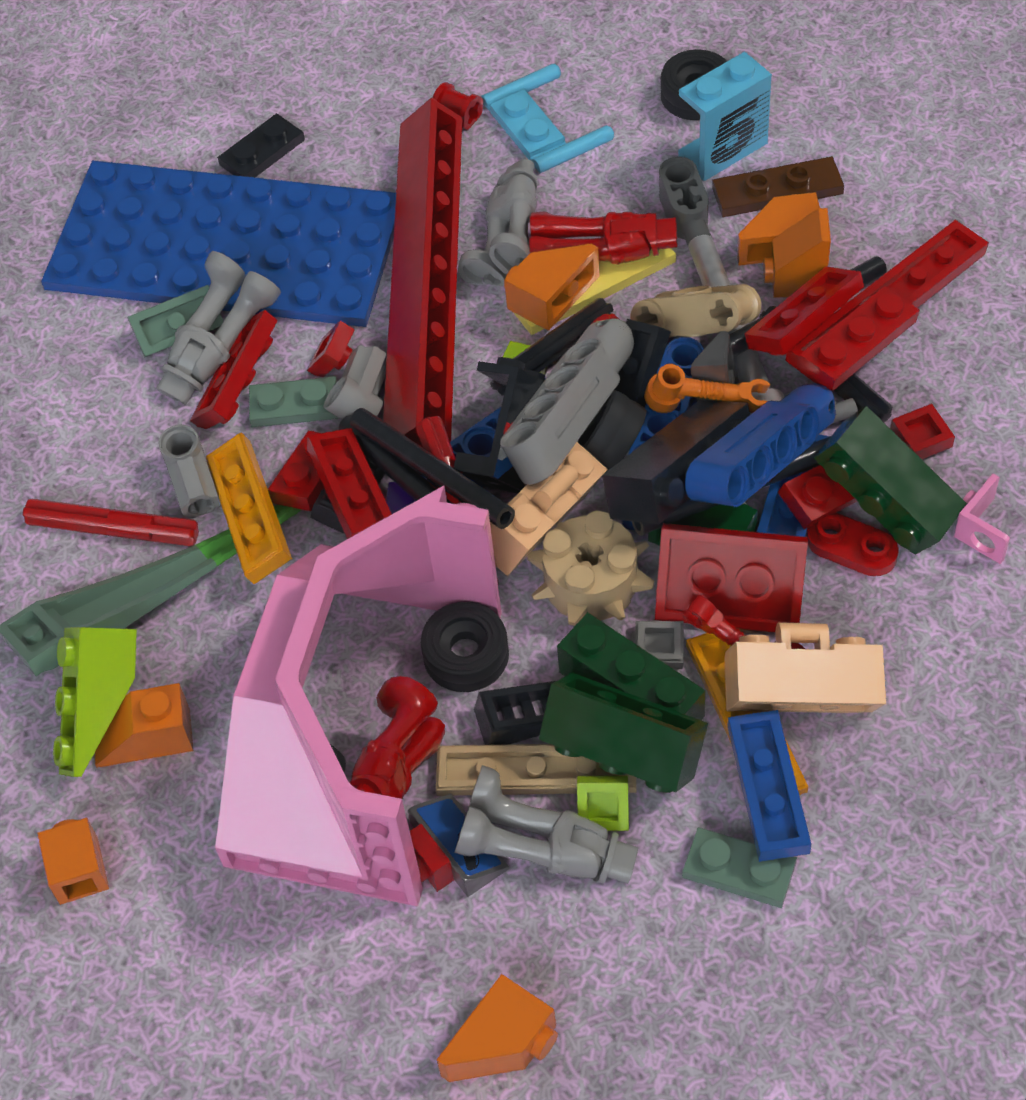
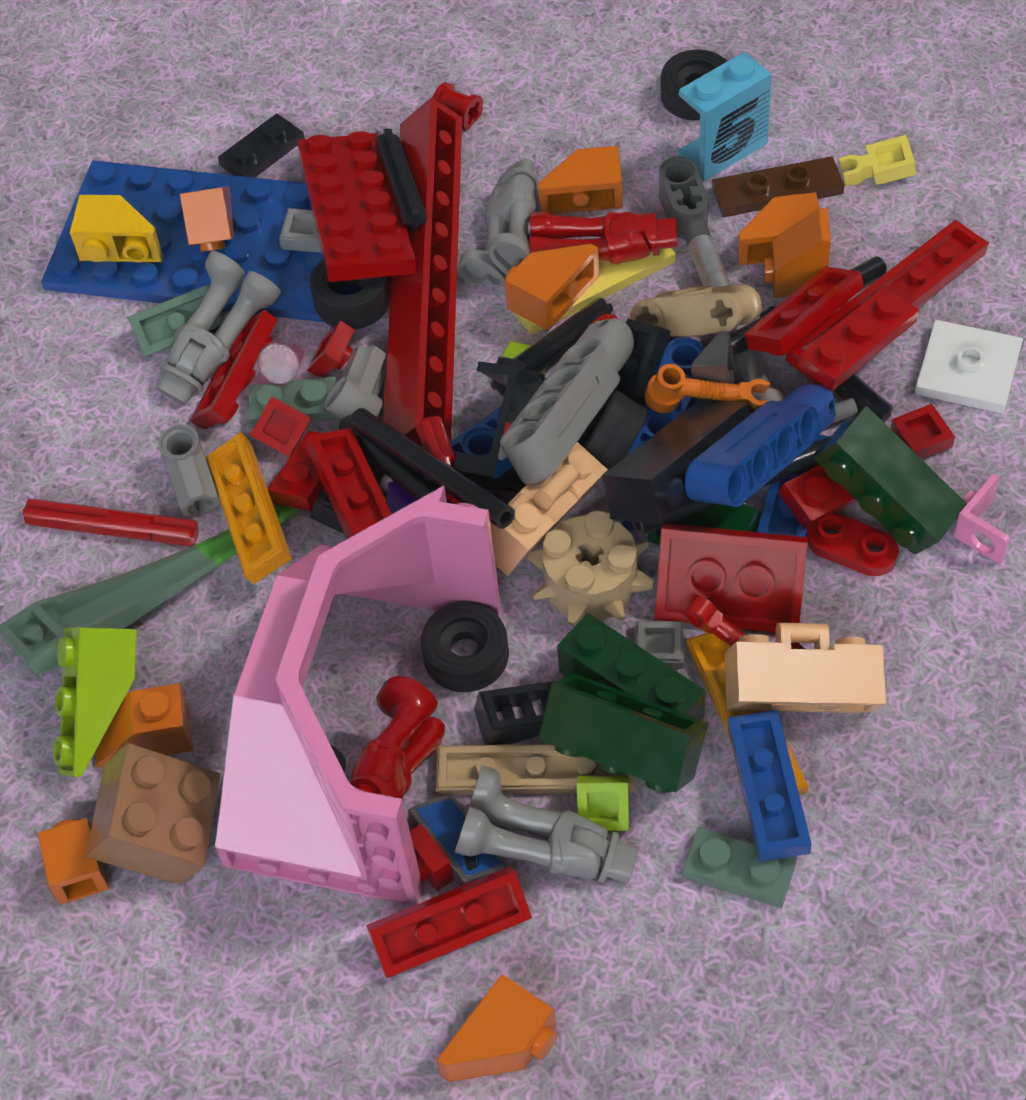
(112, 231): none -> yellow slope
(153, 814): none -> medium nougat brick
(208, 217): none -> orange slope
(280, 362): none -> clear pink piece
(281, 426): none -> red plate
(299, 231): none -> light grey tile
(354, 208): none -> red plate
(355, 309): none -> black tyre
(400, 180): none -> black axle
(449, 921): none -> red plate
(532, 128): medium azure plate -> none
(583, 182): none -> orange slope
(884, 161): none -> light yellow plate
(969, 366): none -> white plate

